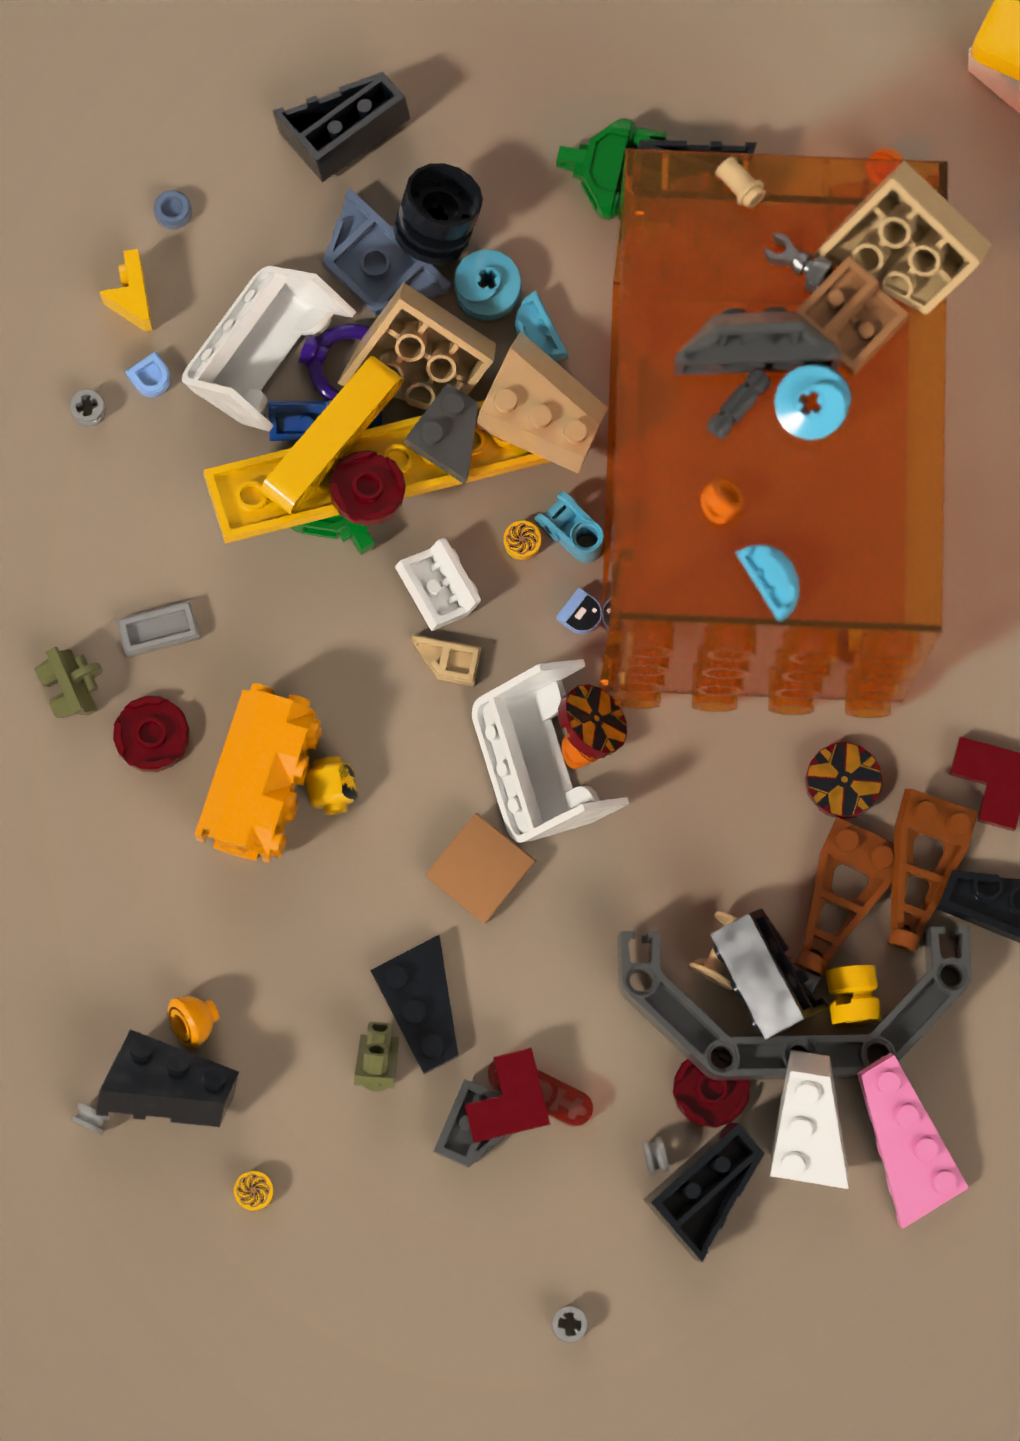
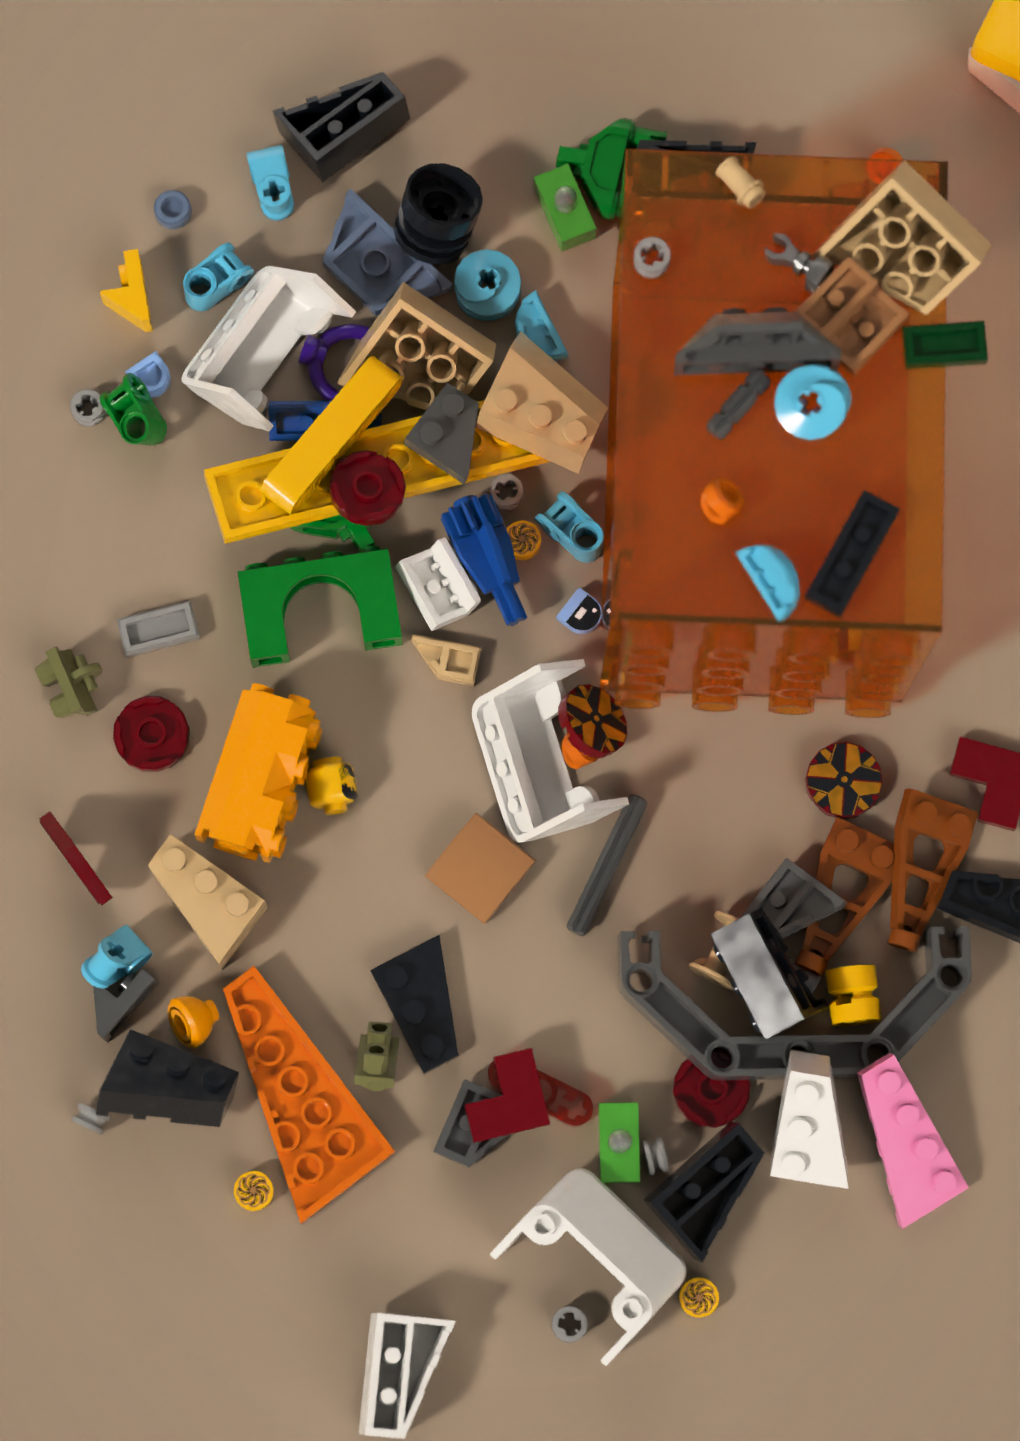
(75, 858): none -> dark red tile
(113, 1011): none -> dark grey slope
(116, 958): none -> medium azure piece
(130, 407): none -> green piece
(207, 897): none -> tan wedge
(221, 273): none -> medium azure piece
(270, 589): none -> green arch
(271, 176): none -> medium azure piece
(311, 1115): none -> orange wing
(397, 1370): none -> white wedge
(486, 551): none -> blue piece
(503, 481): none -> light grey bush
(564, 207): none -> bright green piece
(606, 865): none -> dark grey axle
(615, 1238): none -> white windscreen
(619, 1143): none -> bright green piece
(646, 246): none -> light grey bush
(698, 1297): none -> tile
(795, 899): none -> dark grey wing
(852, 553): none -> black plate
(944, 345): none -> dark green tile

